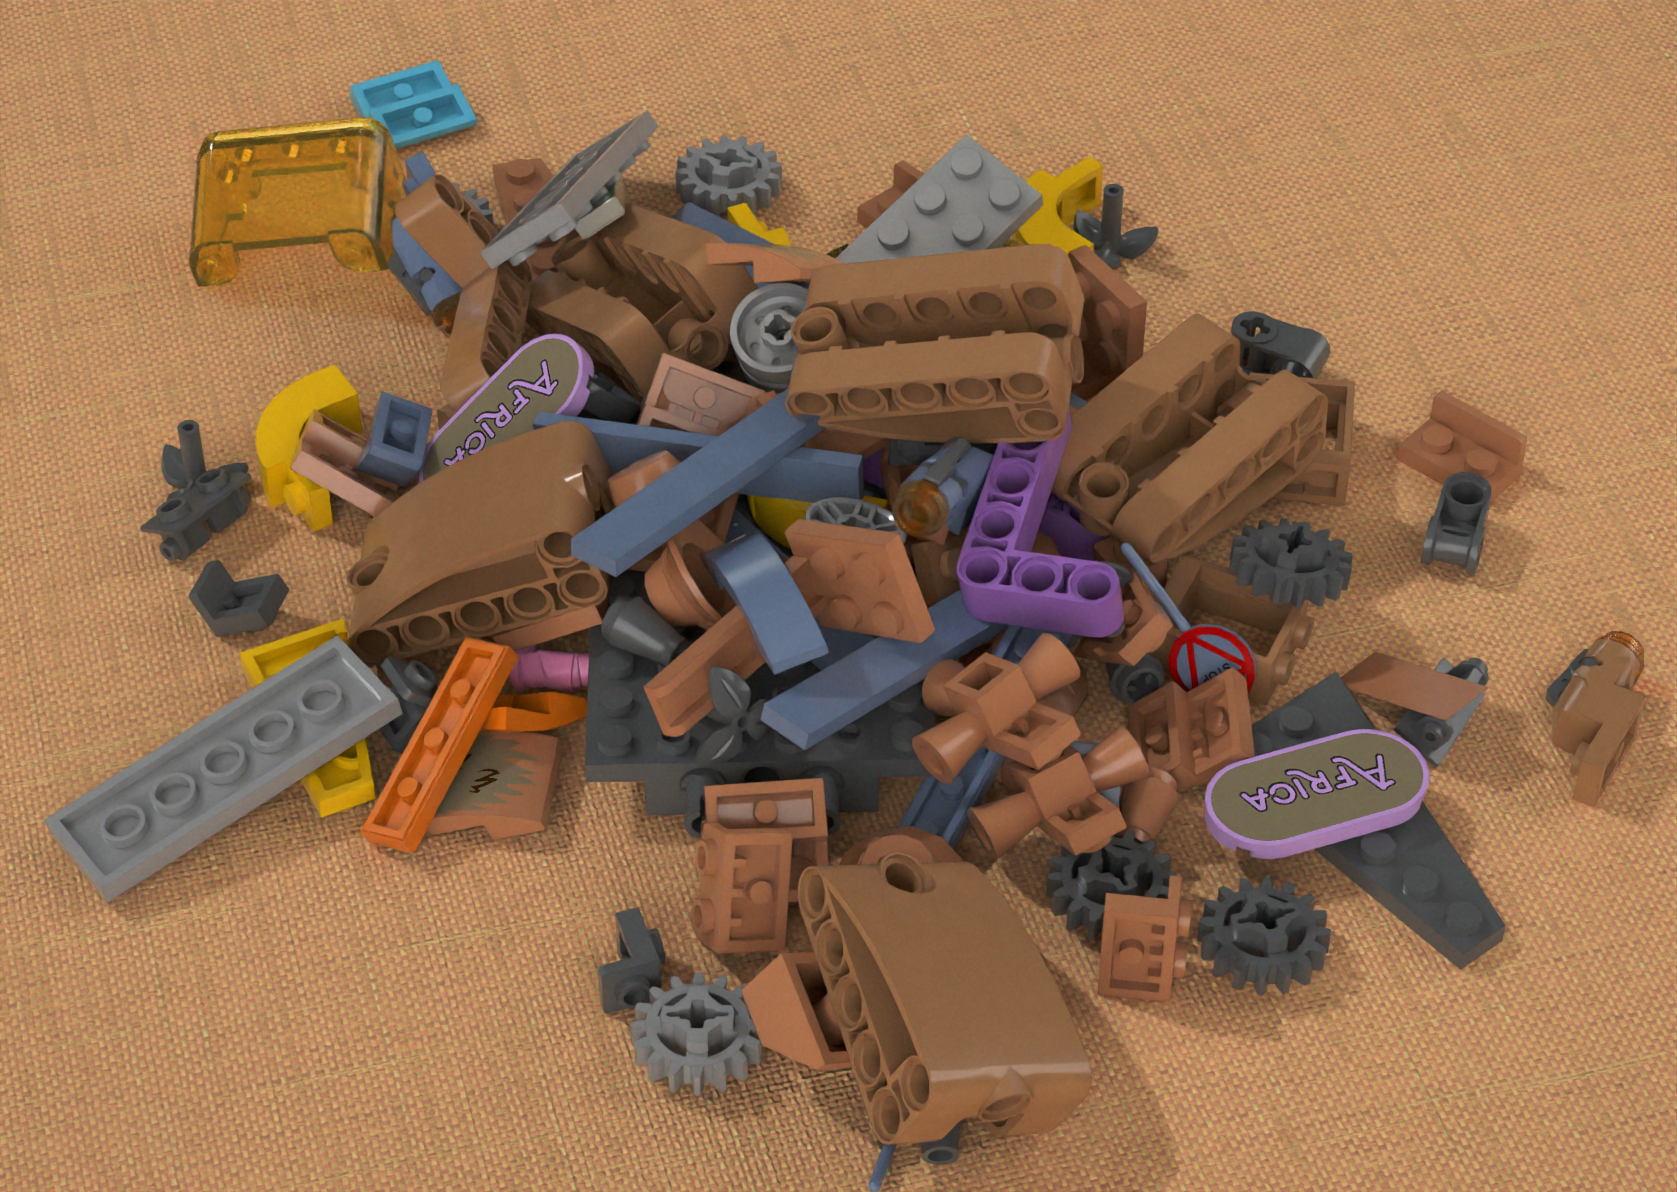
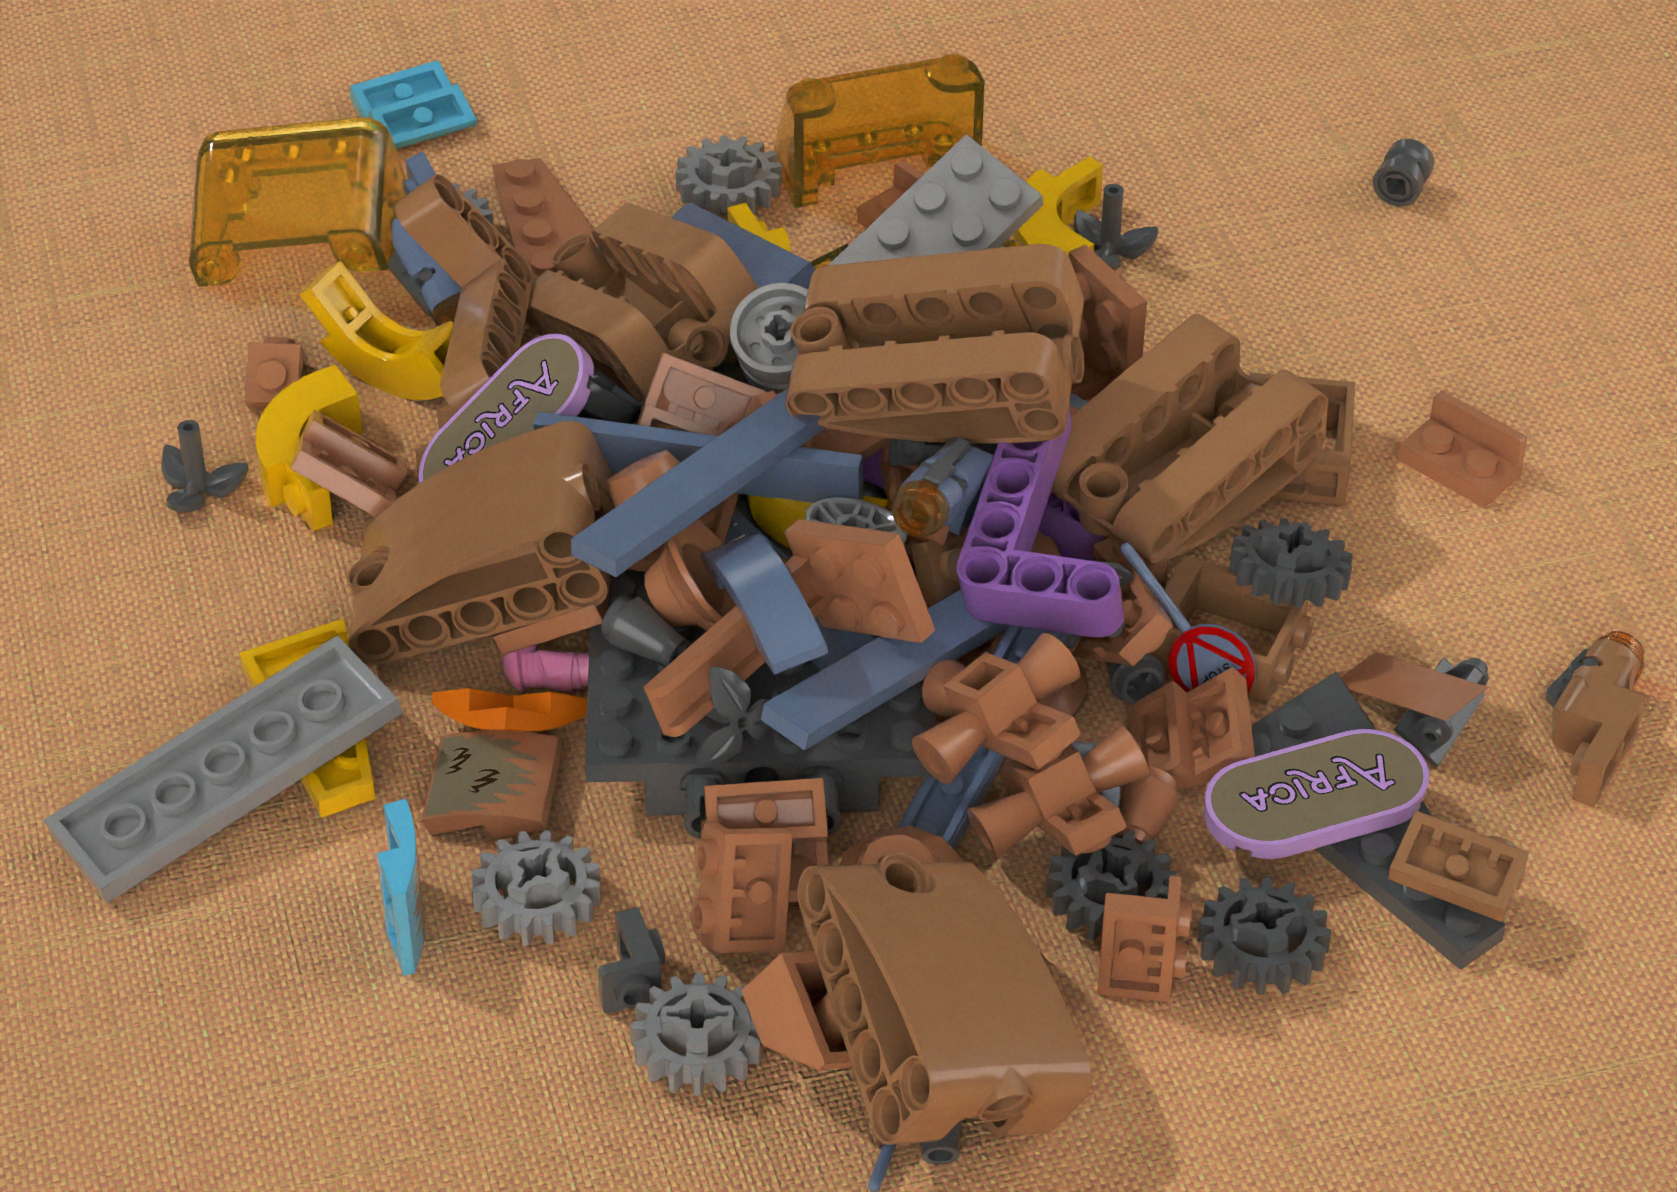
(214, 498): dark grey hinge -> none
(238, 605): dark grey bracket -> none
(271, 369): none -> nougat bracket
(372, 344): none -> yellow arch
(396, 440): sand blue slope -> none
(402, 887): none -> medium azure slope
(414, 687): dark grey bracket -> none
(439, 745): orange tile -> none
(536, 887): none -> light grey gear
(570, 193): light grey plate -> none
(605, 211): dark tan tile -> none
(770, 262): nougat slope -> none
(876, 119): none -> clear yellow windscreen
(1279, 346): dark grey piece -> none
(1403, 172): none -> dark grey wheel
(1459, 522): dark grey piece -> none
(1459, 865): none -> medium nougat bracket

